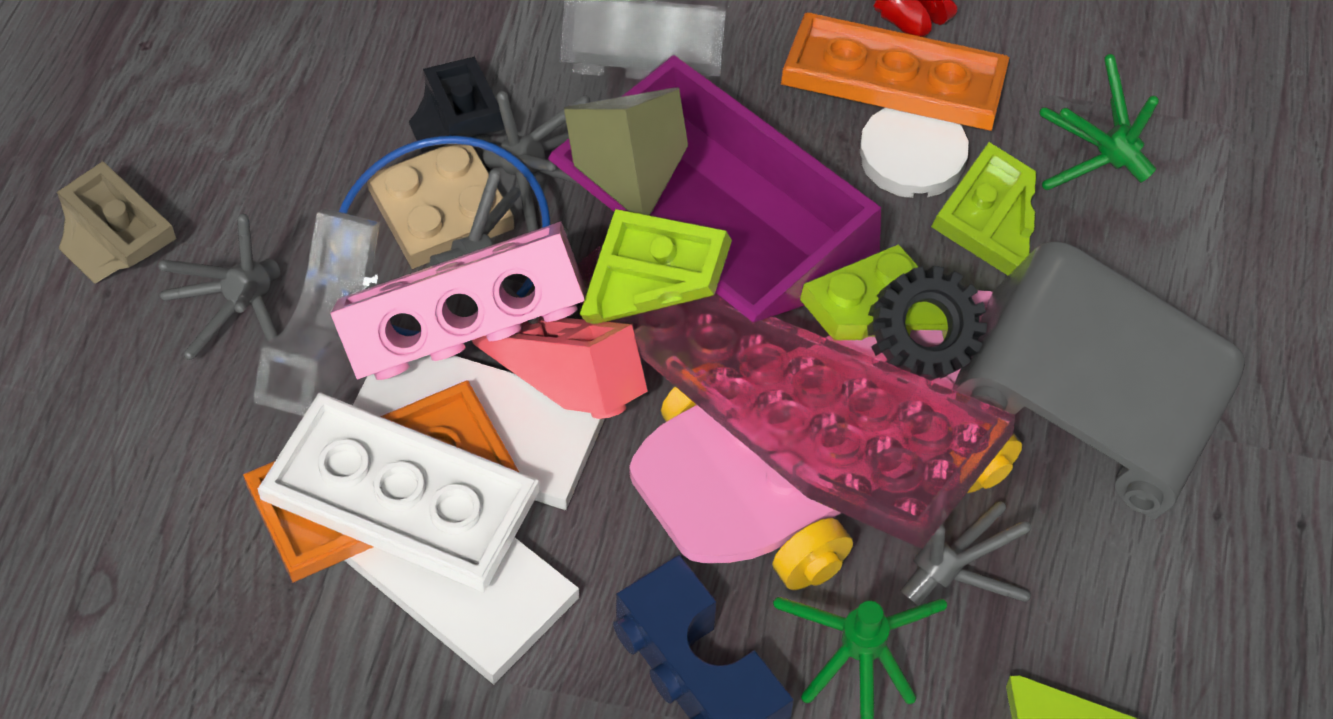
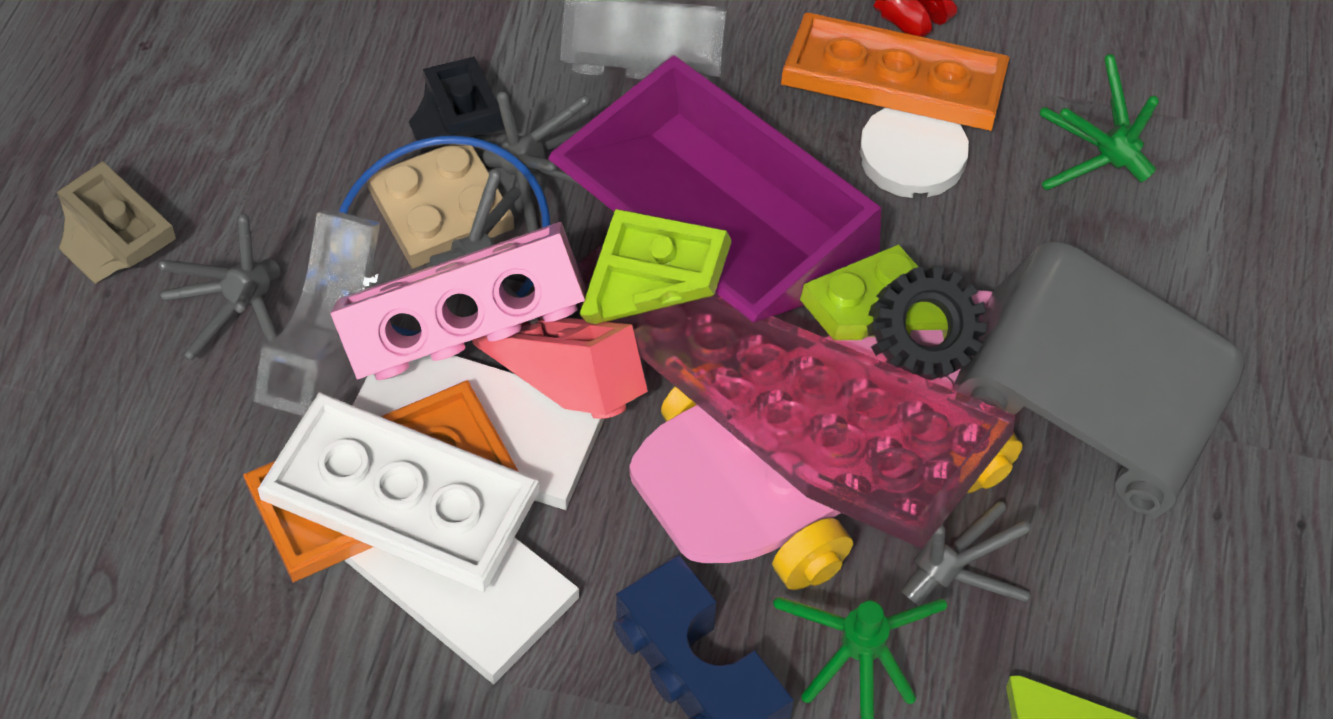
(629, 145): olive slope -> none
(992, 210): lime wing -> none

